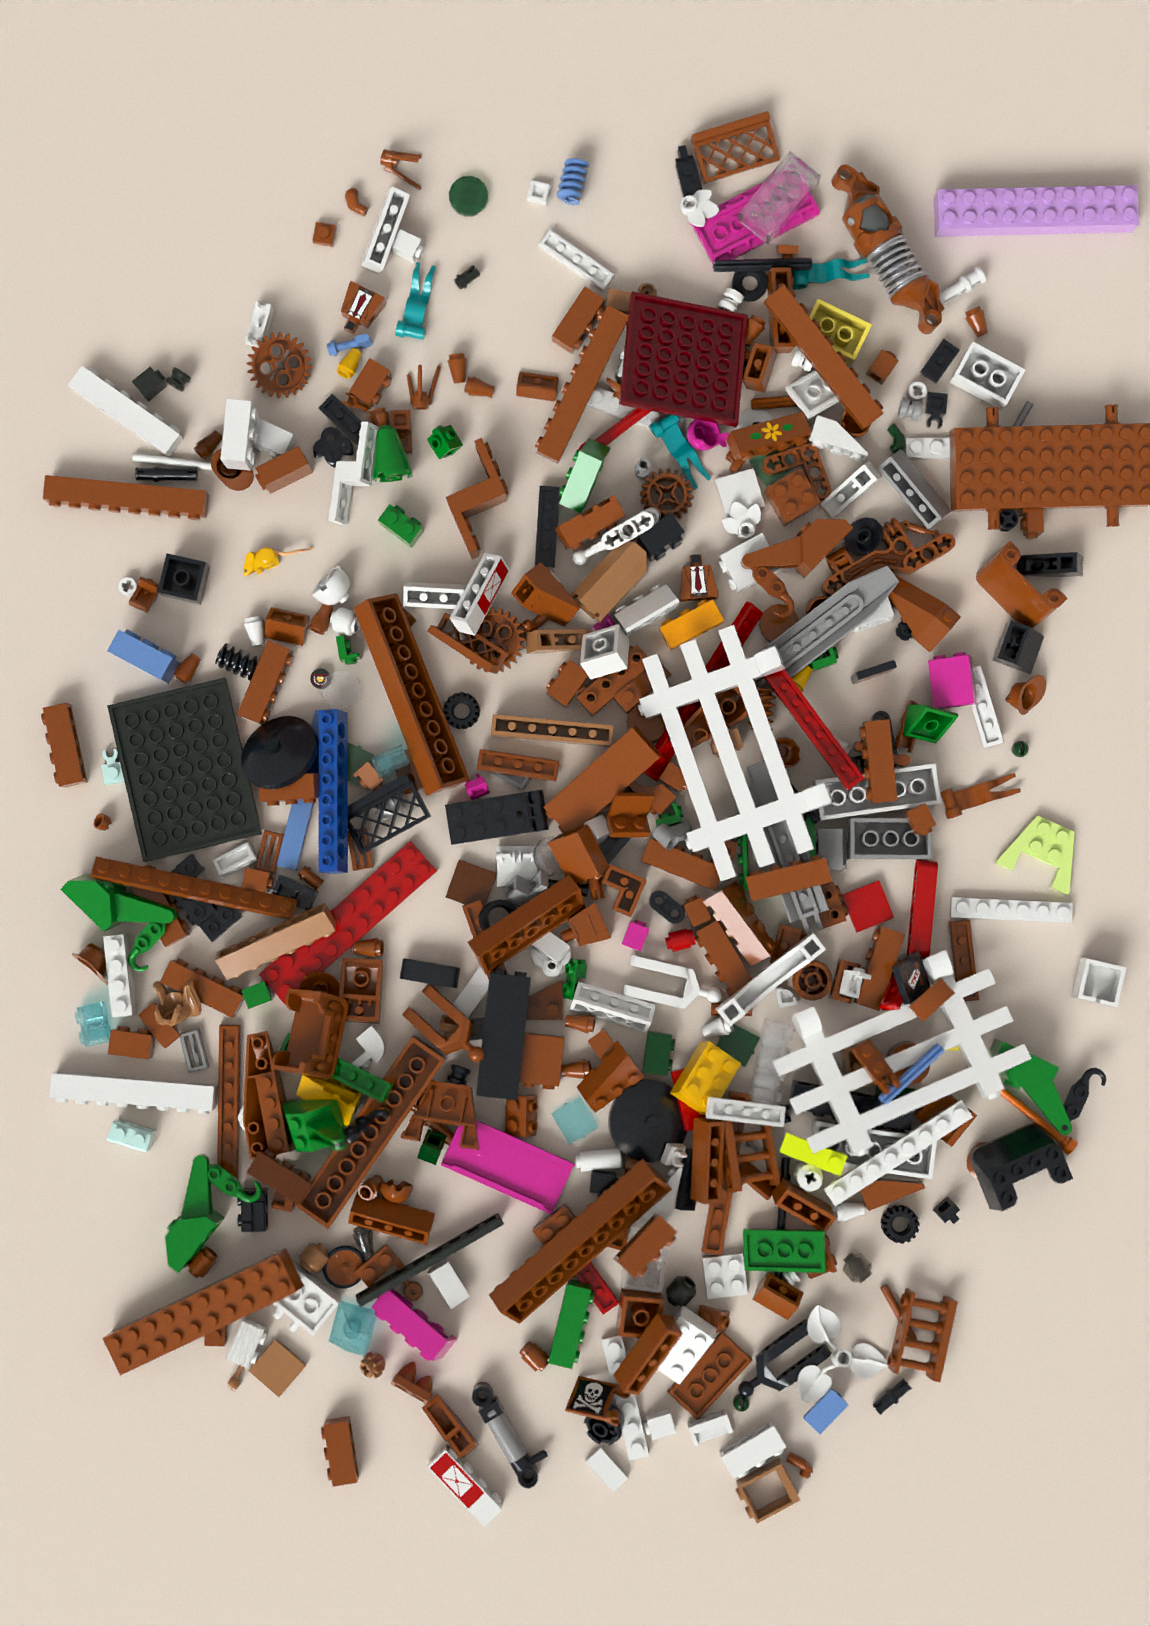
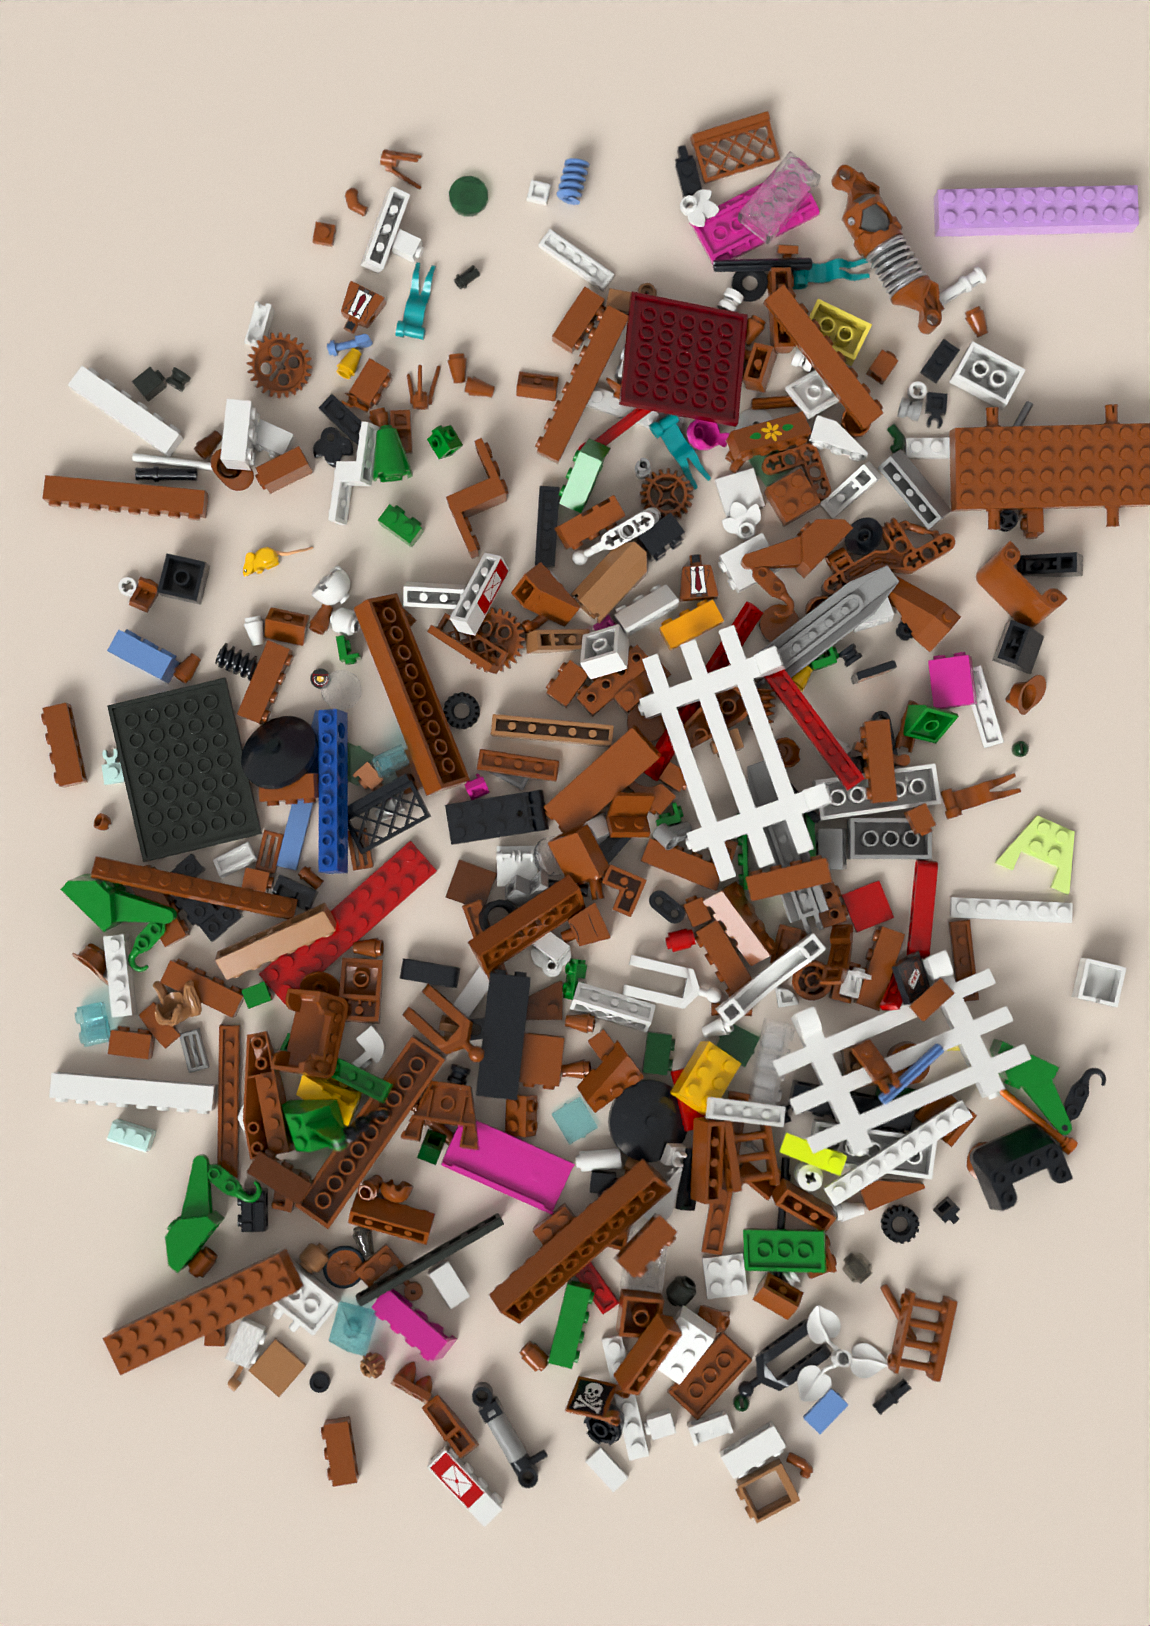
(319, 1381): none -> black tile
(635, 935): dark pink brick -> none
(839, 956): none -> dark orange slope
(850, 655): none -> black wheel

